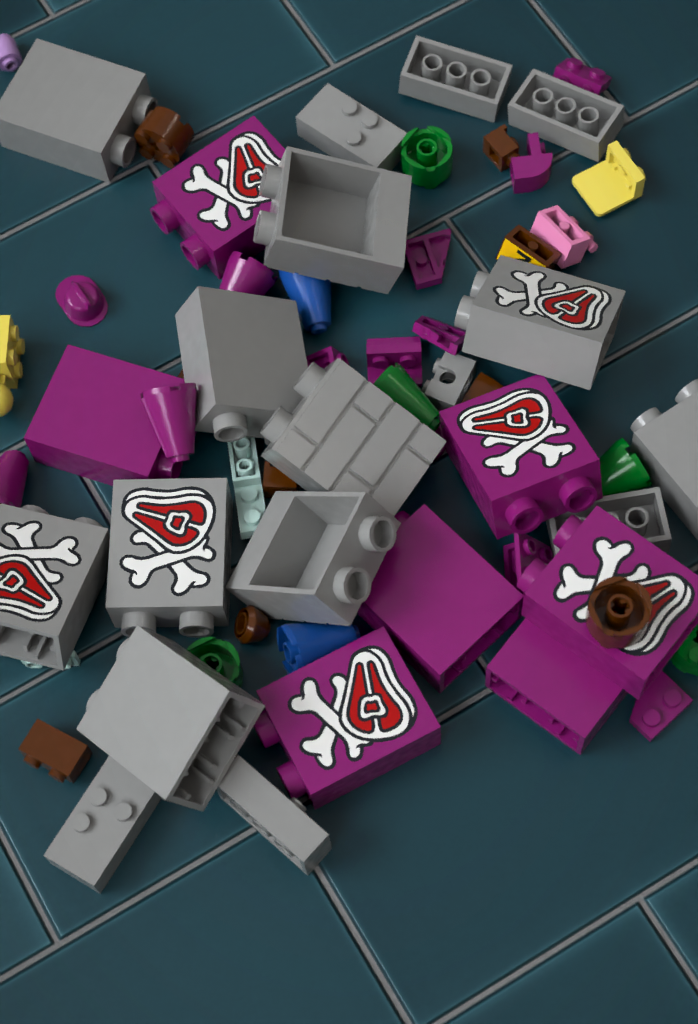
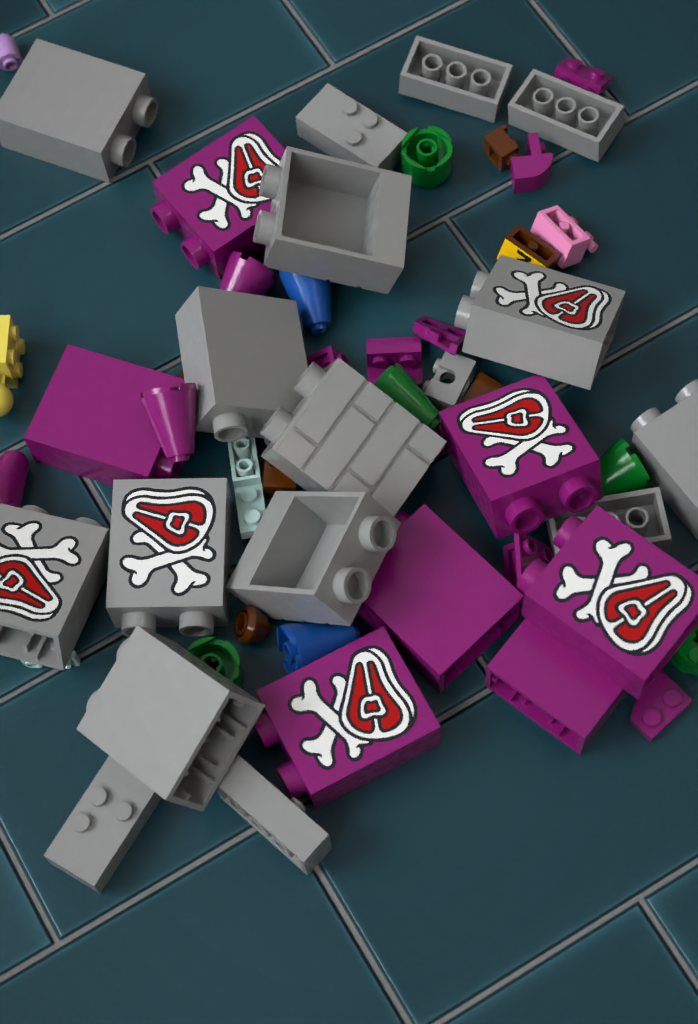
(54, 751): reddish brown brick -> none
(81, 300): magenta piece -> none
(163, 136): reddish brown brick -> none
(427, 257): magenta wing -> none
(611, 181): light yellow bracket -> none
(627, 599): reddish brown brick -> none

